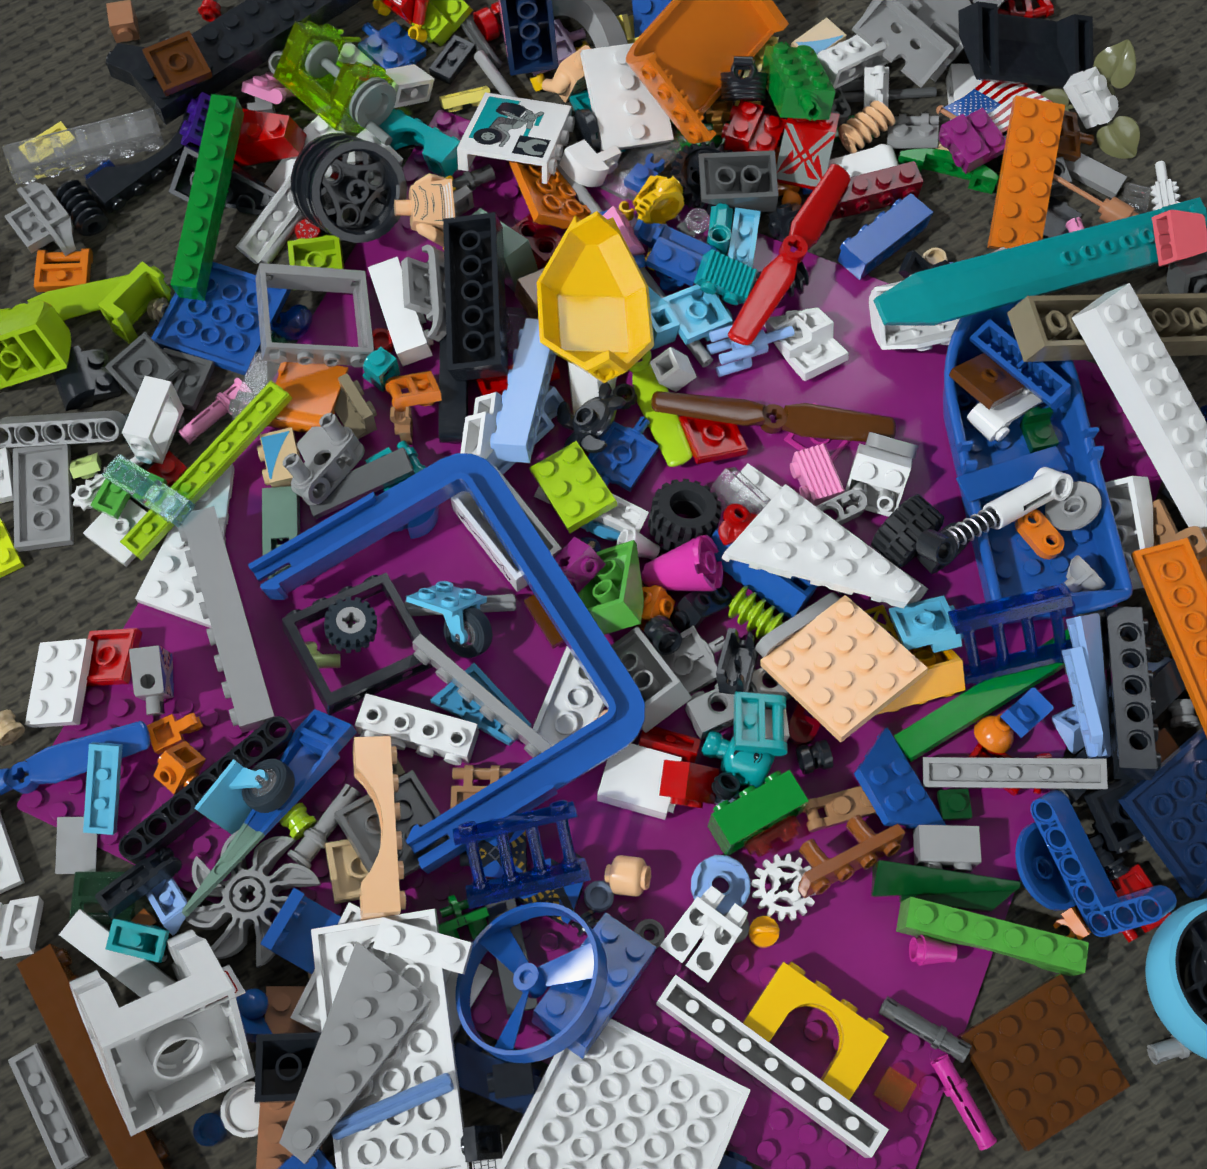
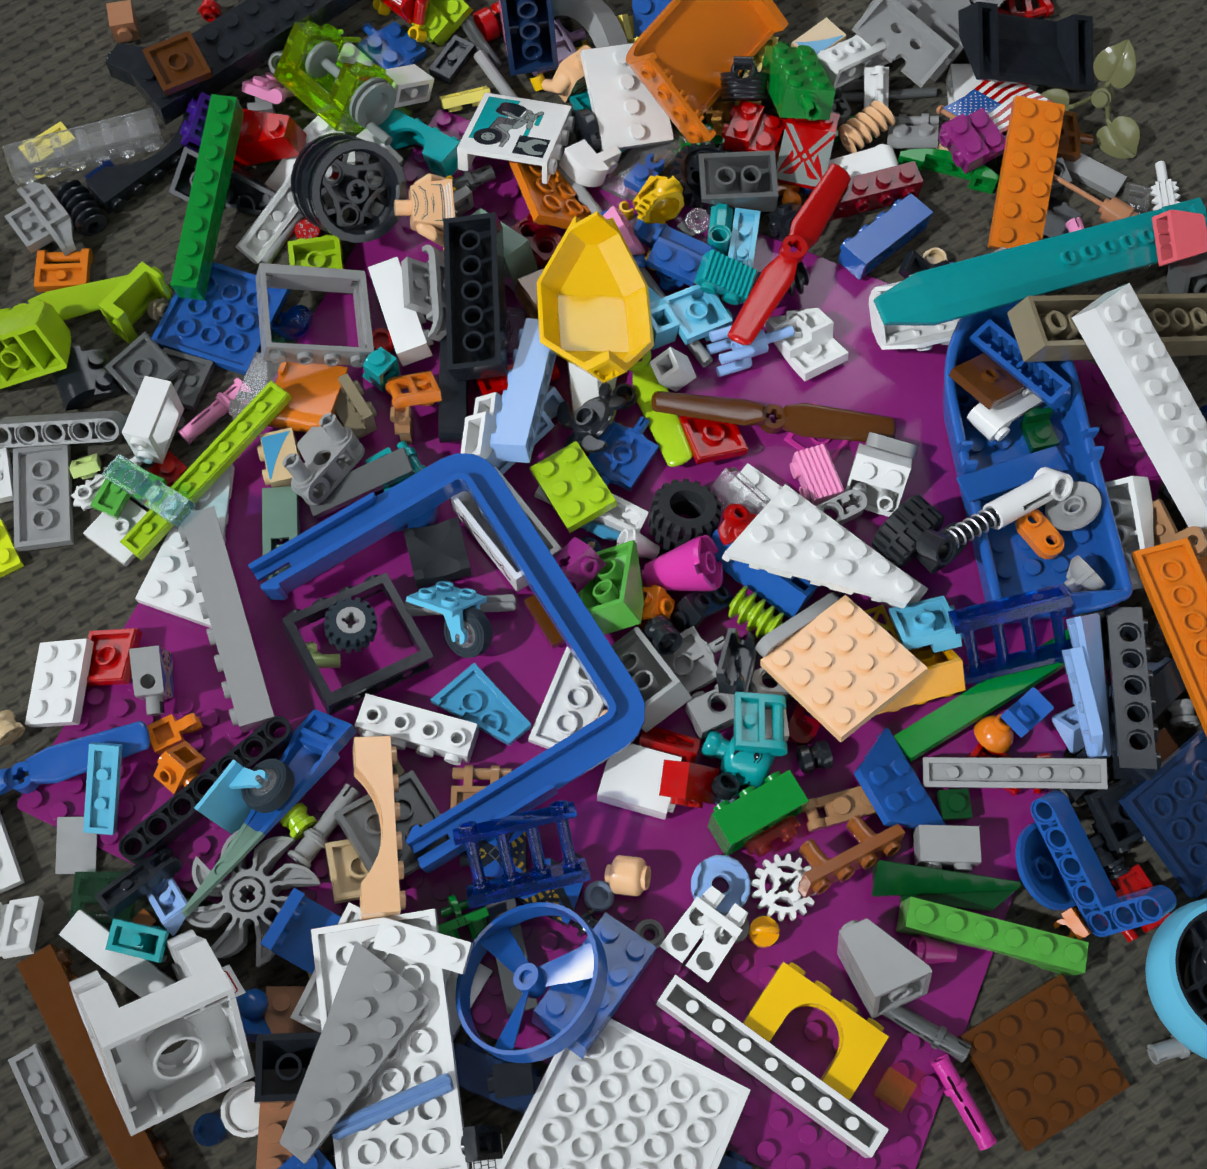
(437, 553): none -> black brick
(472, 690): light grey plate -> none
(881, 967): none -> light grey slope
(1091, 97): white brick -> none

